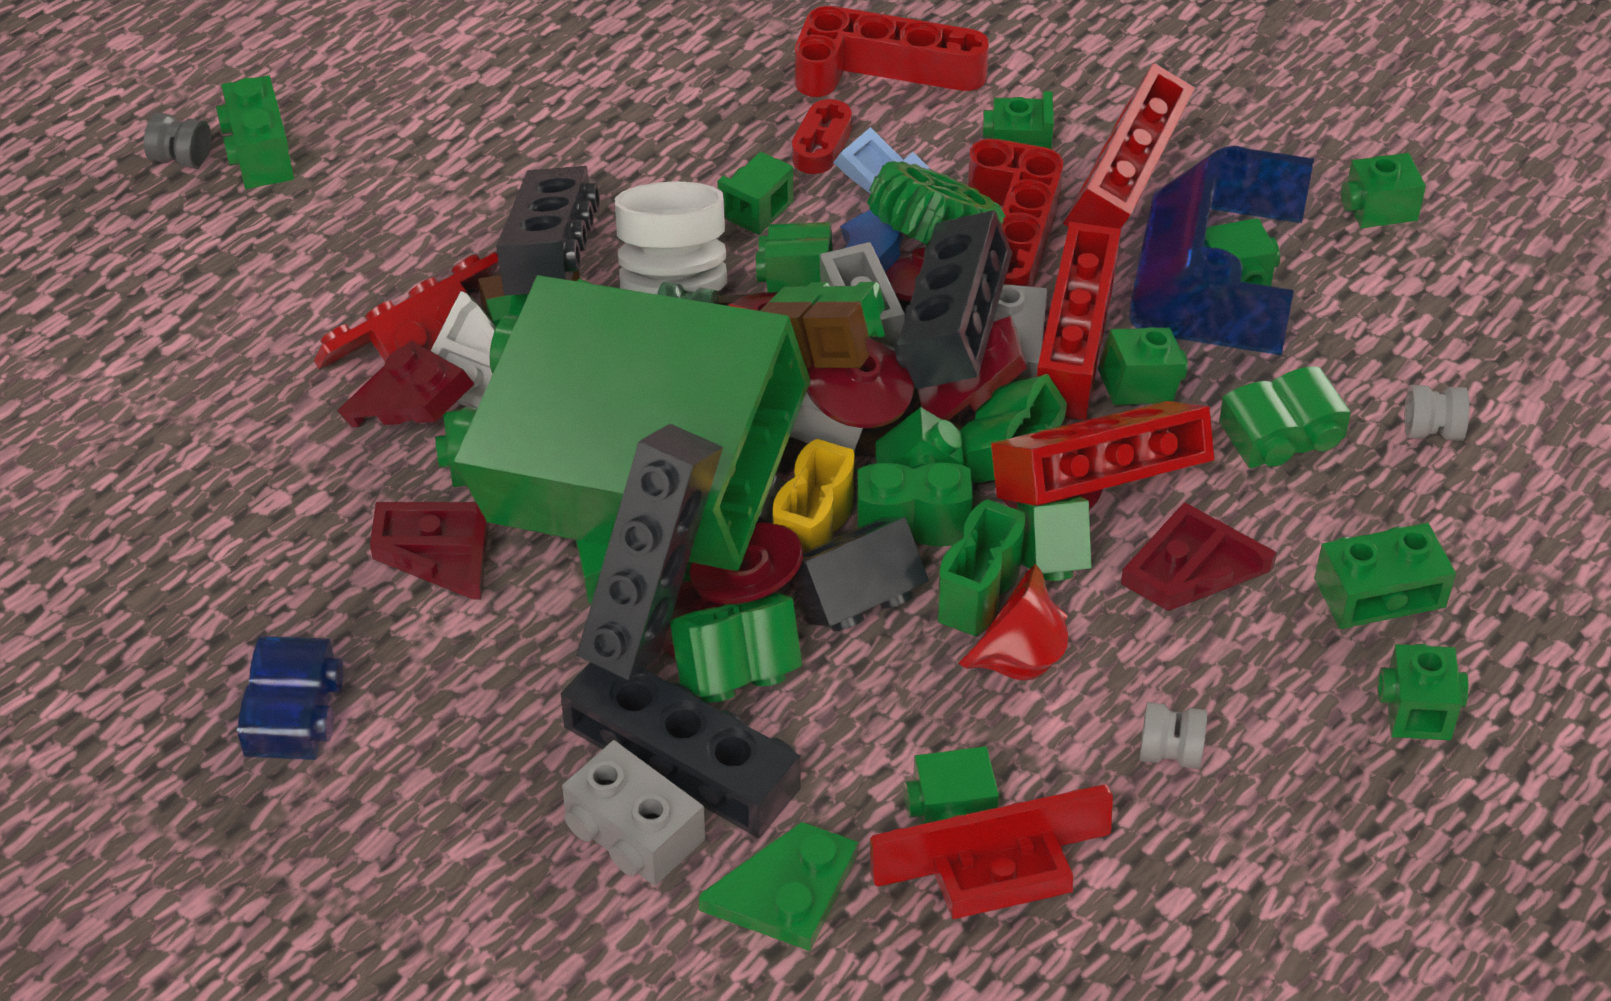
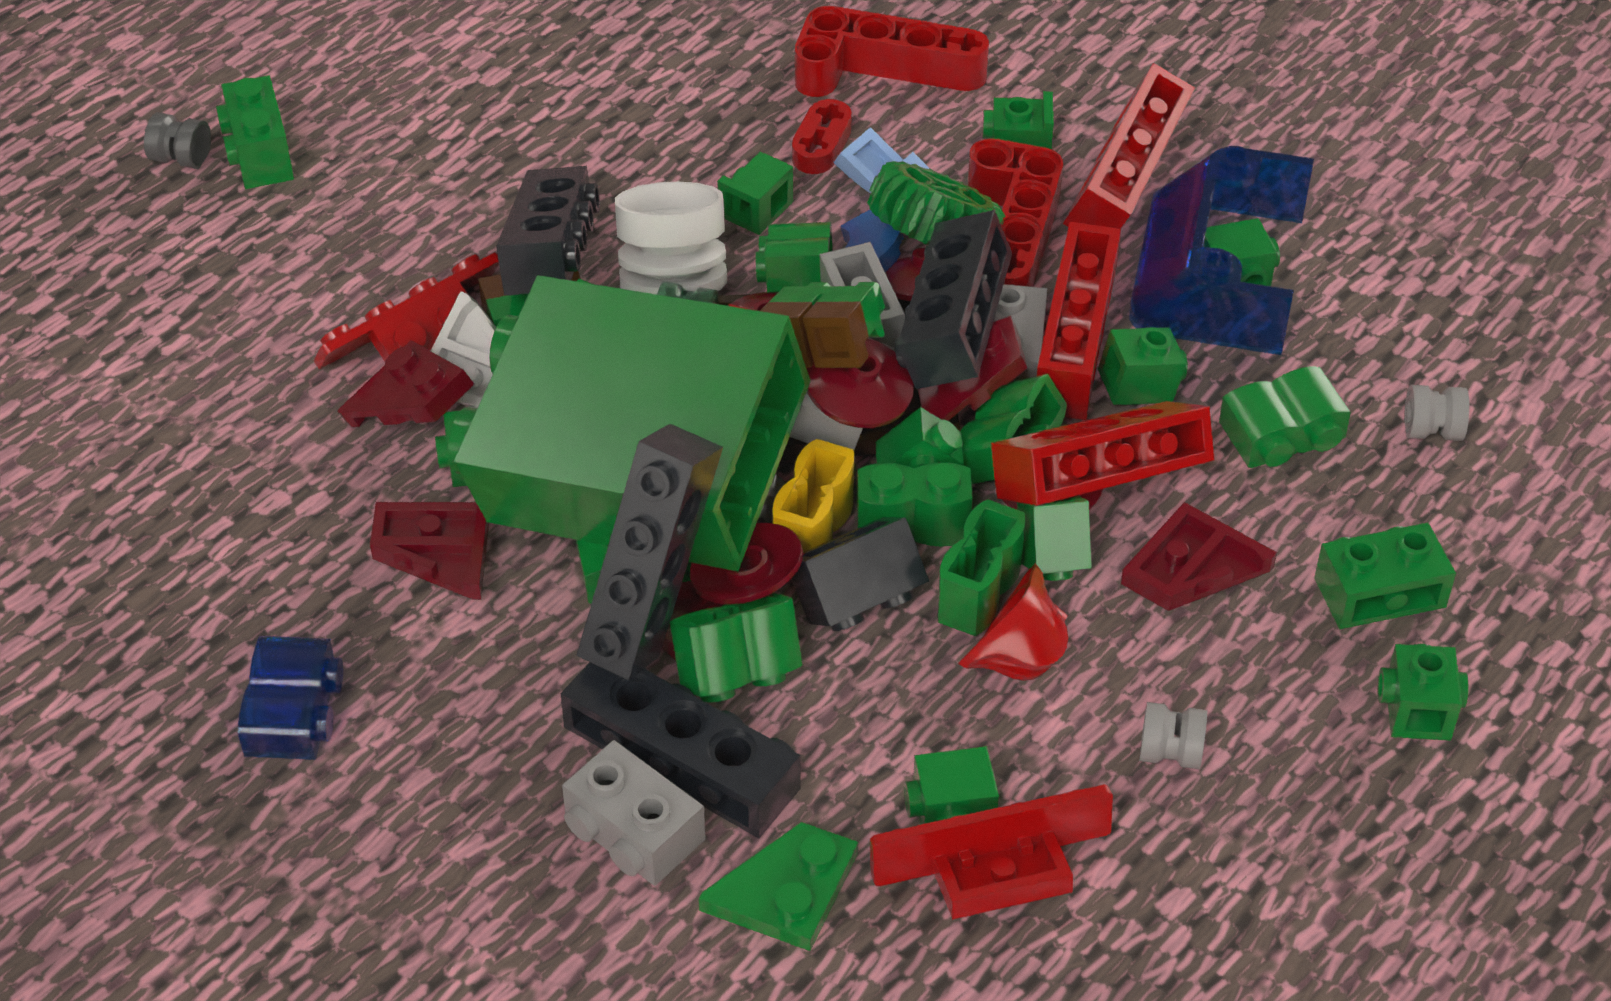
(1383, 190): green brick -> none

